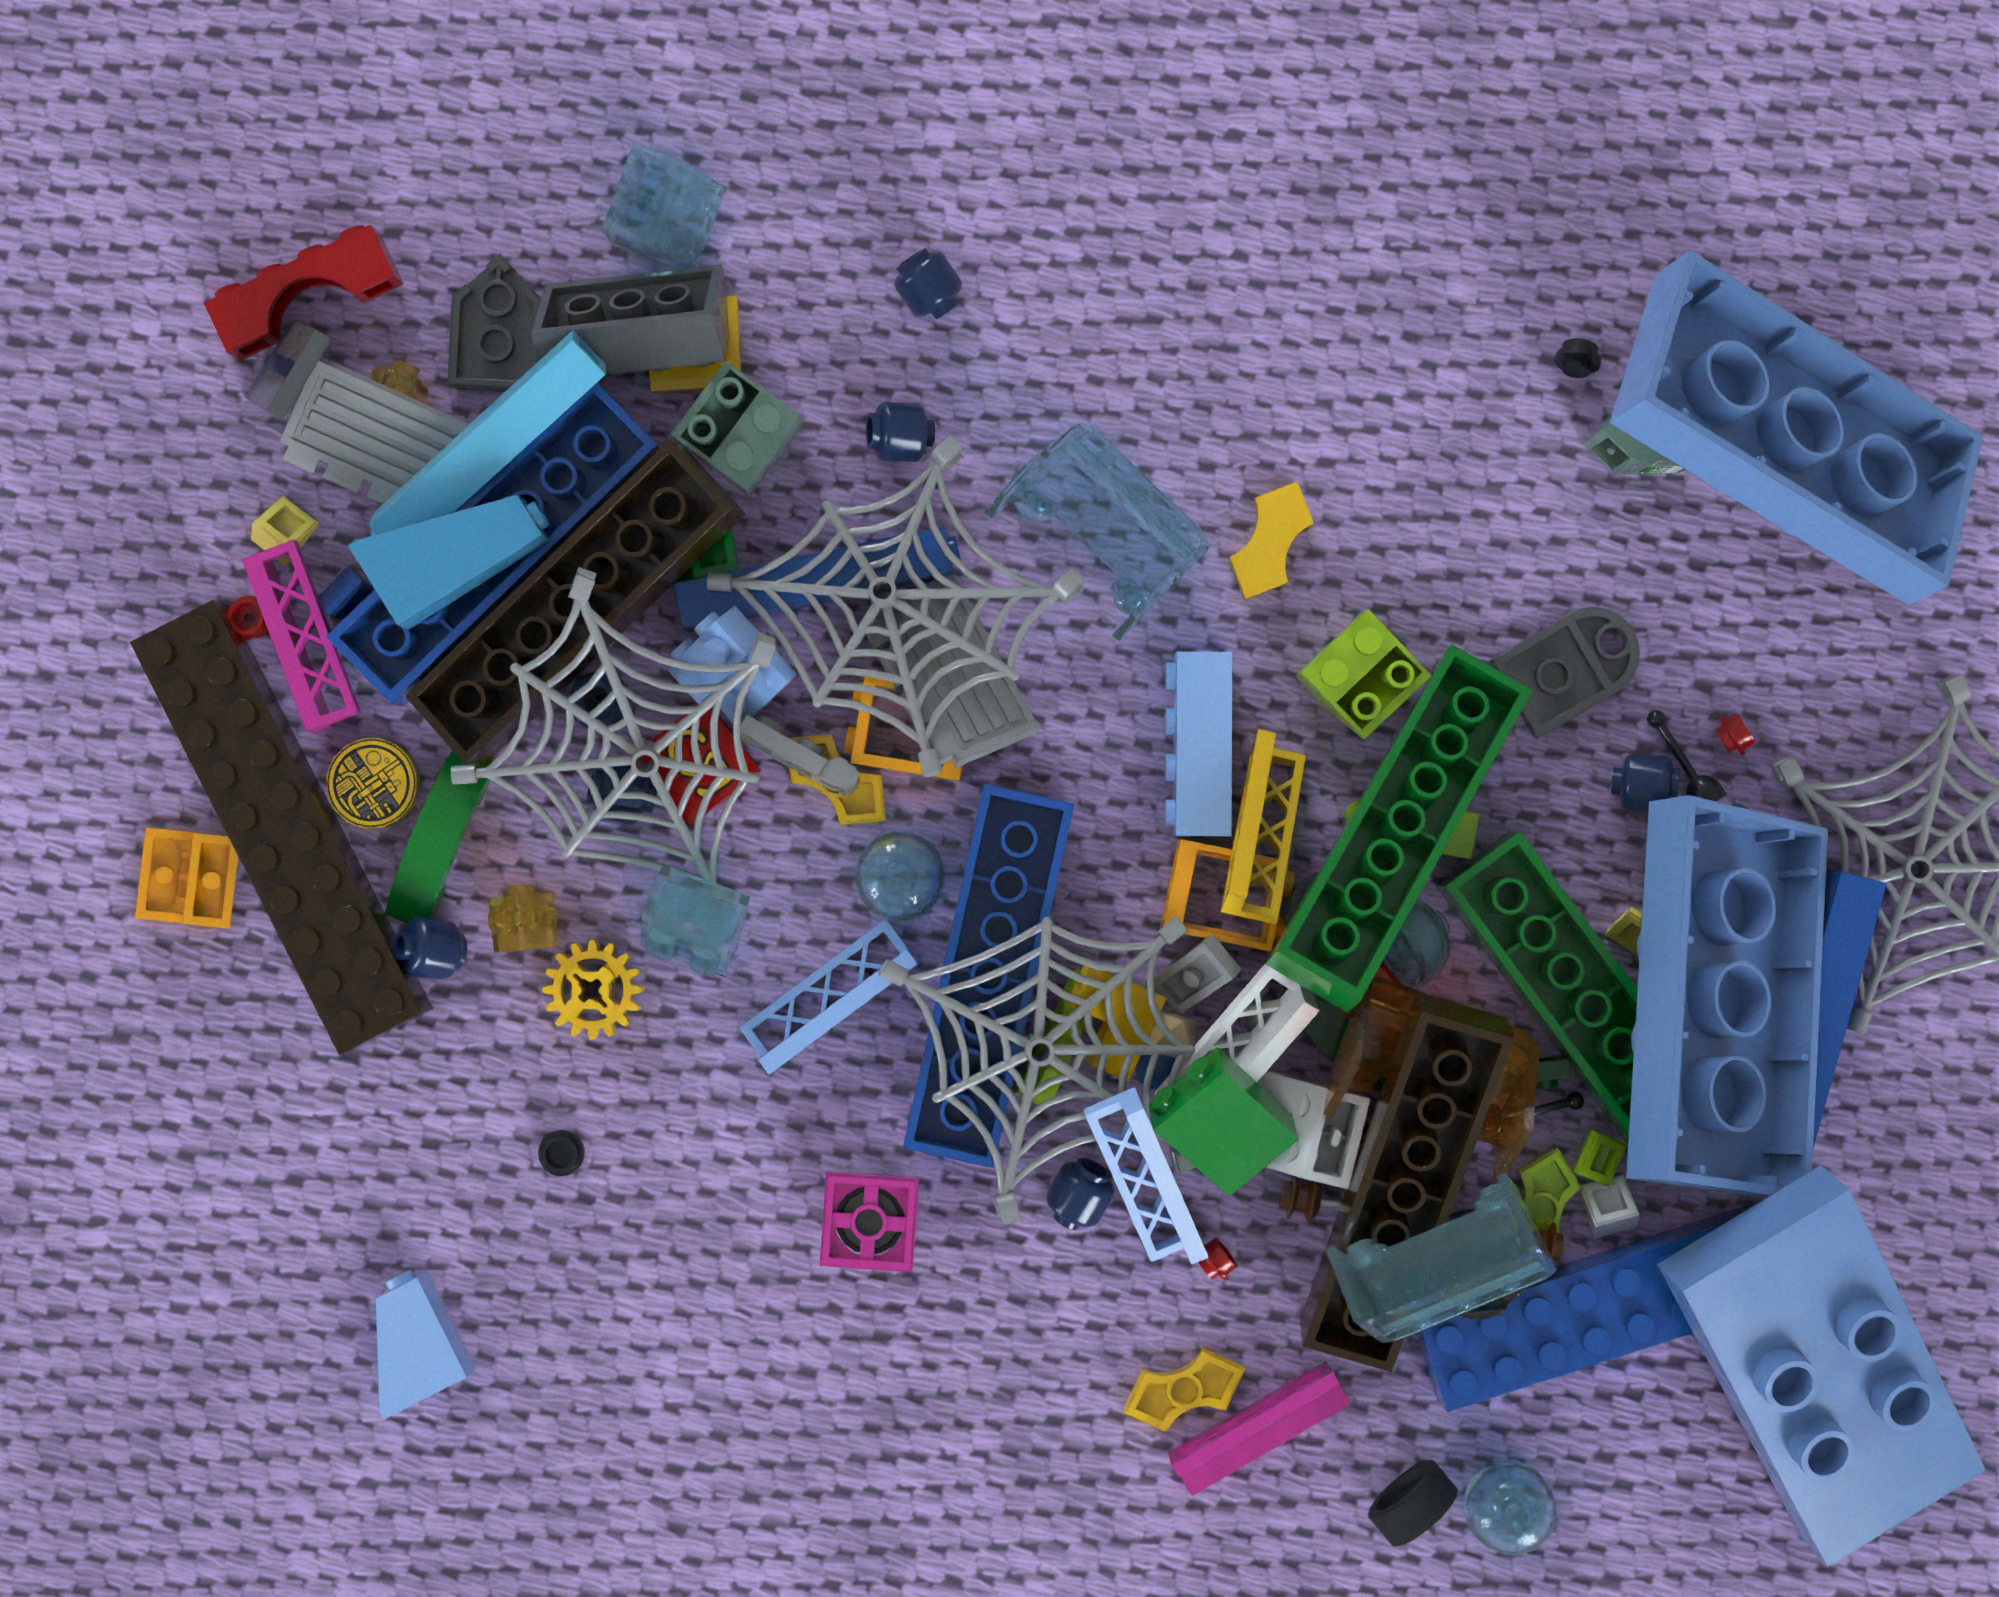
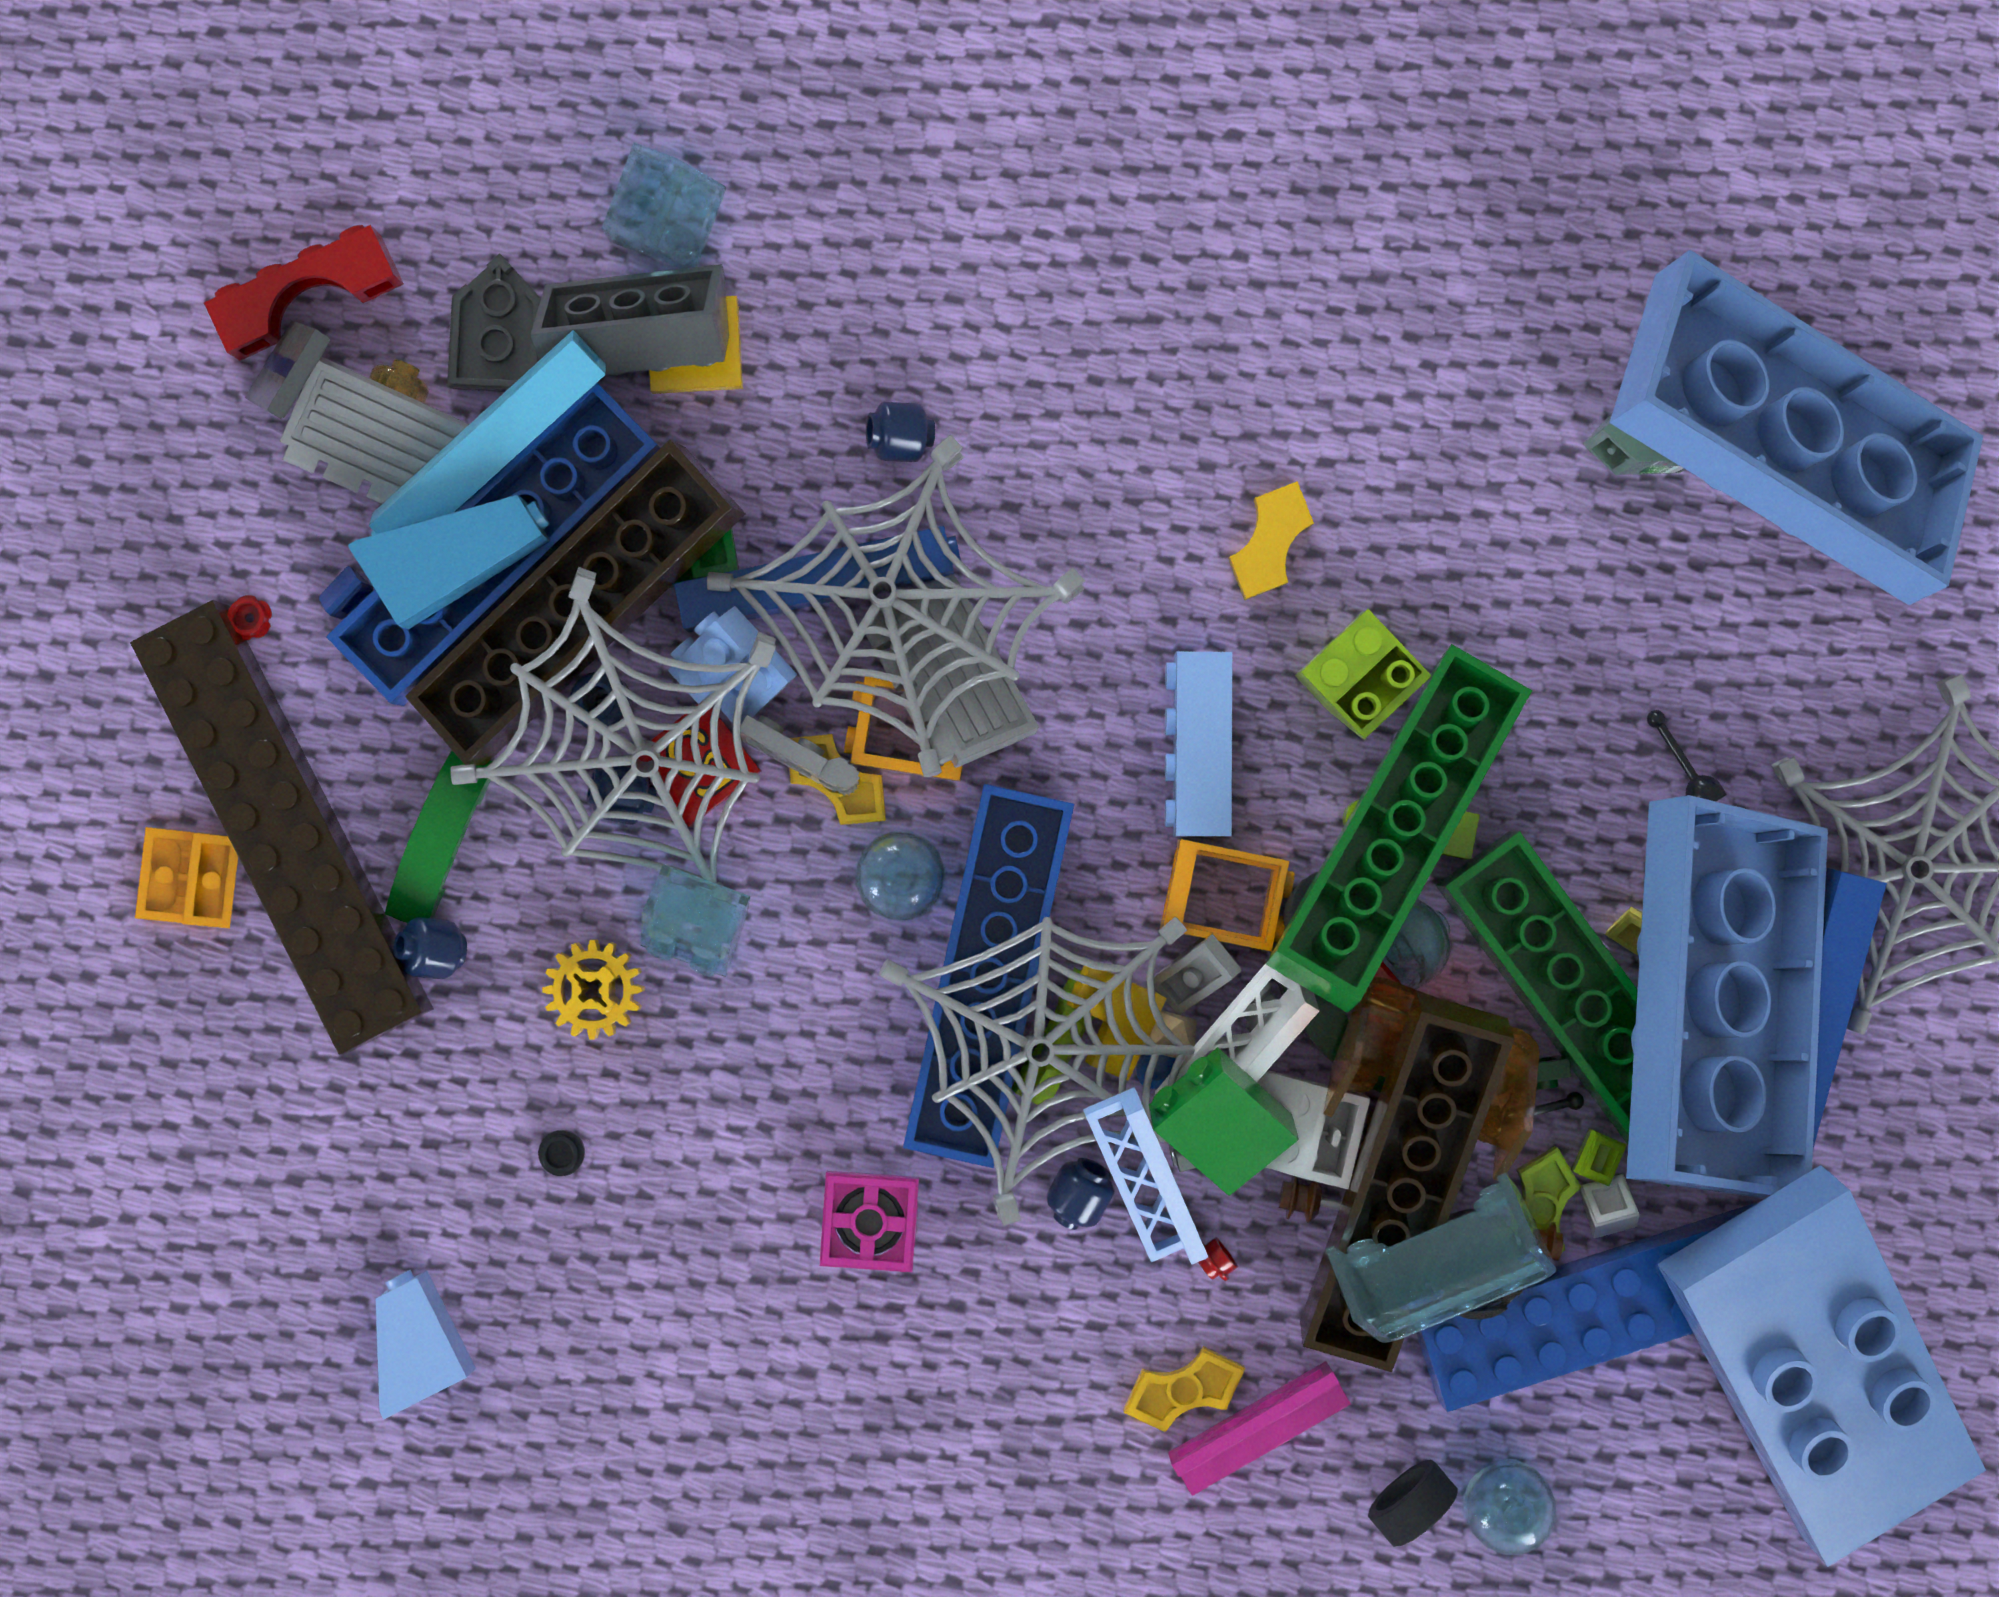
(282, 524): light yellow slope -> none
(291, 641): dark pink fence -> none
(373, 783): tile -> none
(523, 920): clear yellow brick -> none
(737, 428): sand green slope -> none
(834, 1013): light blue fence -> none
(928, 283): dark blue head -> none
(1112, 513): clear light blue windscreen -> none
(1251, 821): yellow fence -> none
(1569, 667): dark grey tile -> none
(1578, 358): black plate -> none
(1644, 780): dark blue head -> none
(1734, 734): red plate -> none

